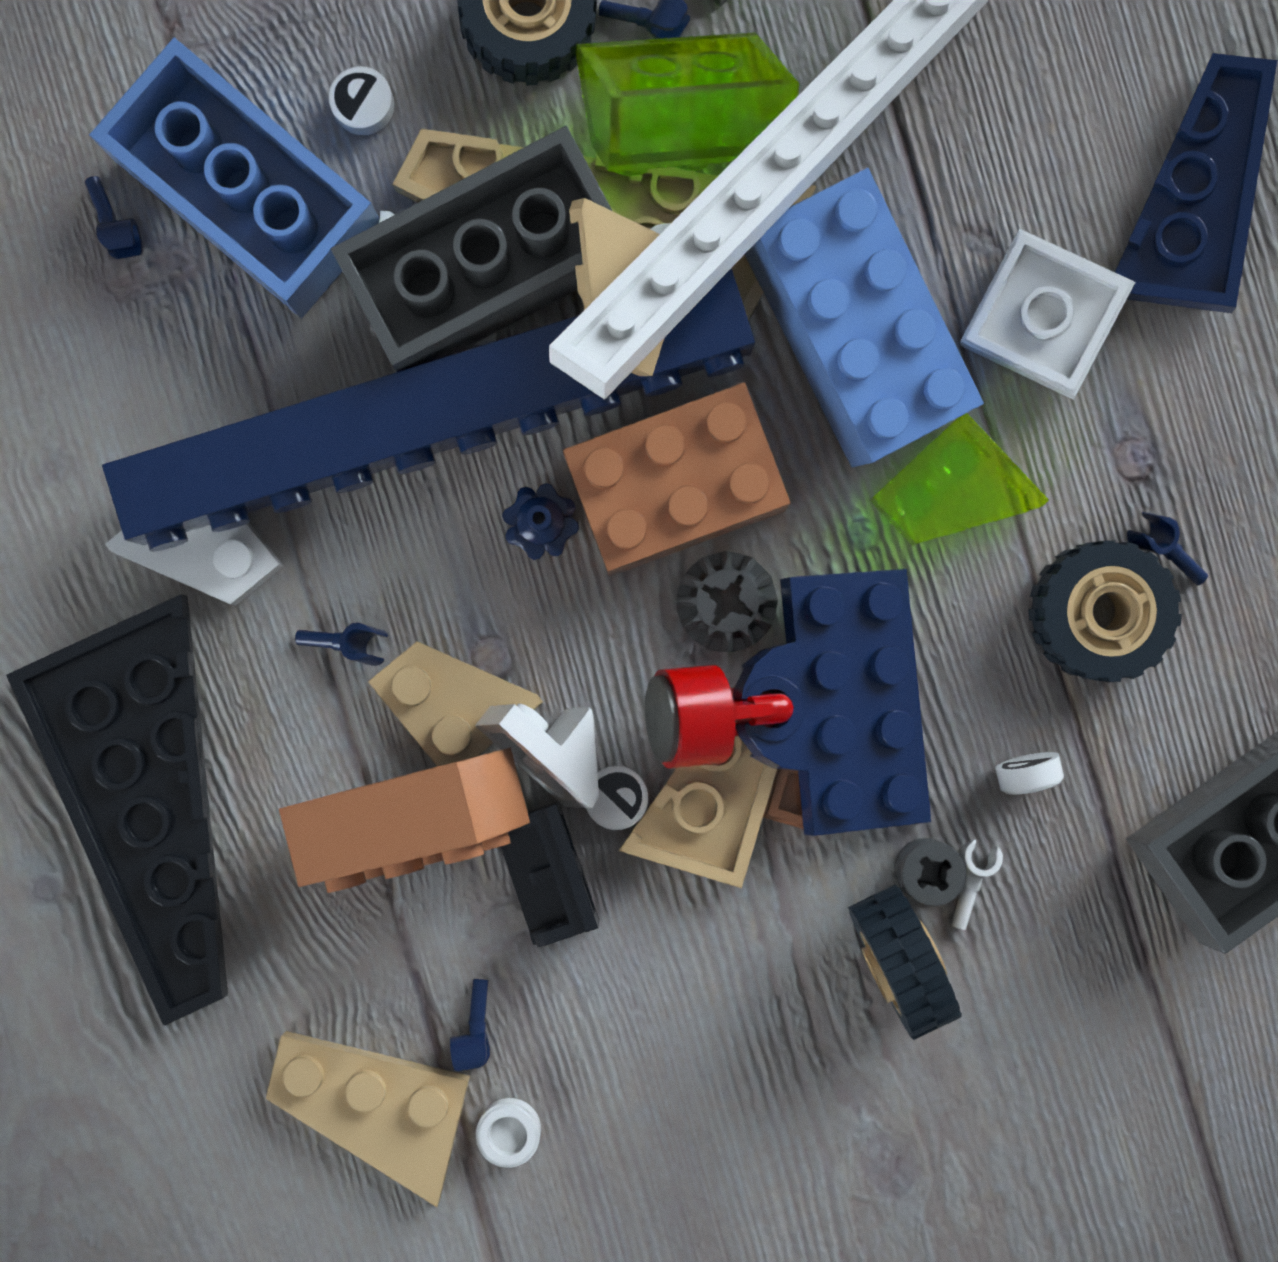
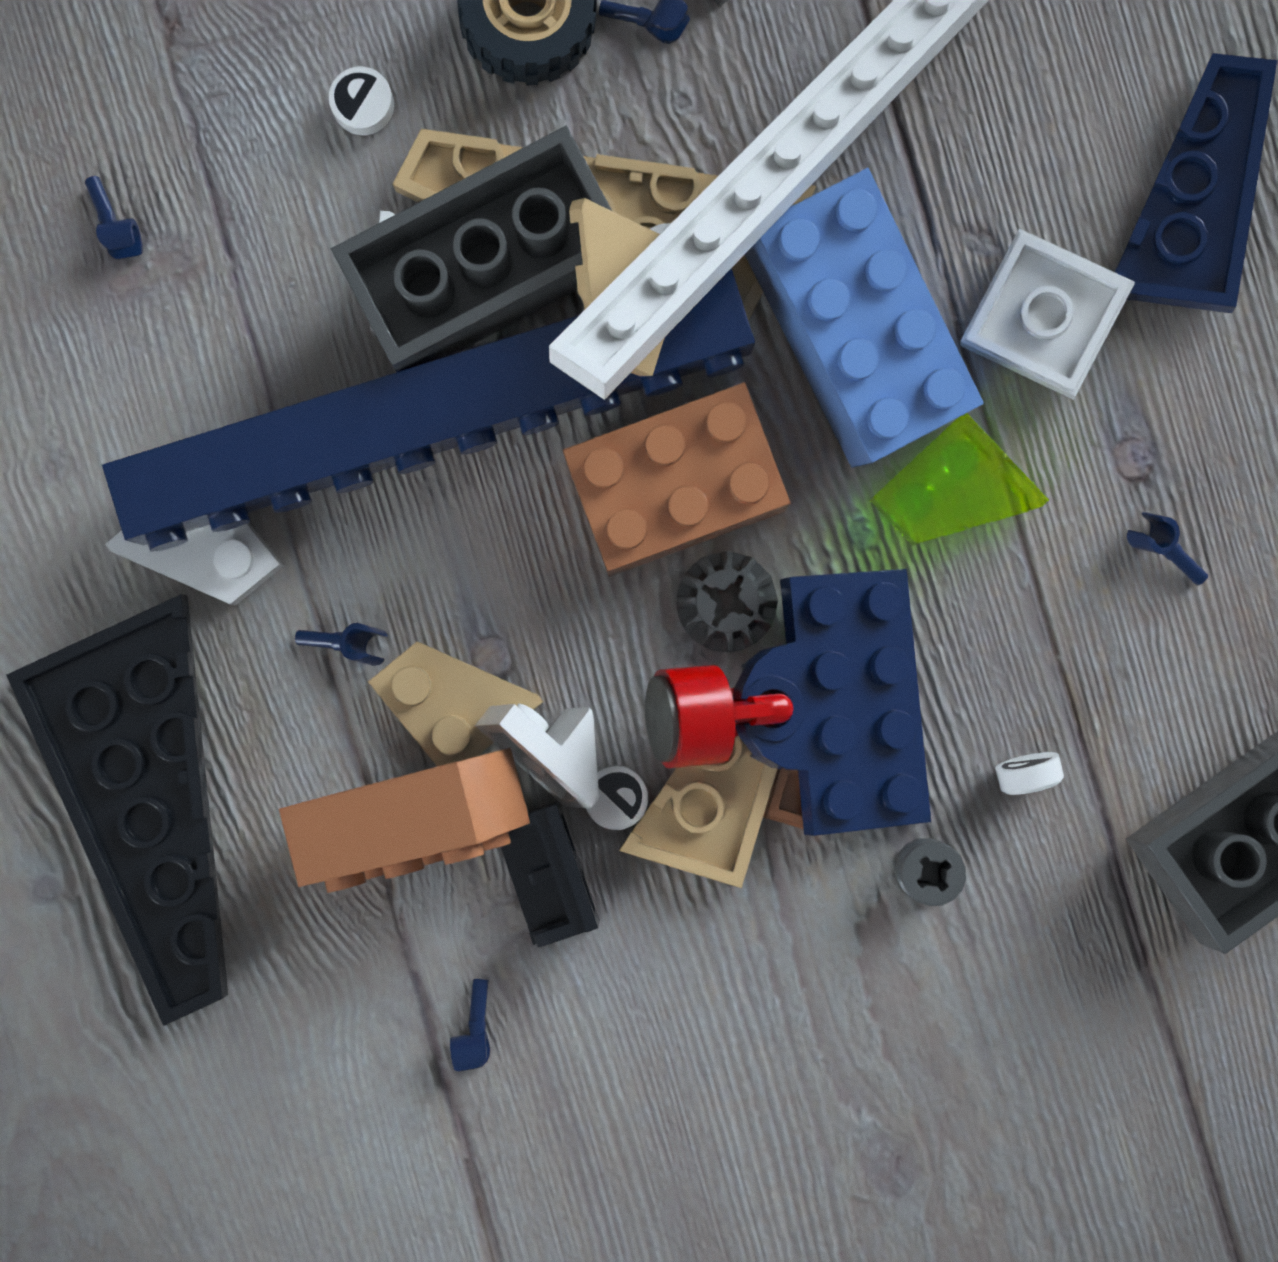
(234, 176): medium blue brick -> none
(374, 1106): tan wing -> none
(508, 1132): white tile -> none
(540, 521): dark blue plant -> none
(680, 99): clear neon green slope -> none
(905, 962): black wheel -> none
(973, 882): white hand -> none
(1143, 611): black wheel -> none

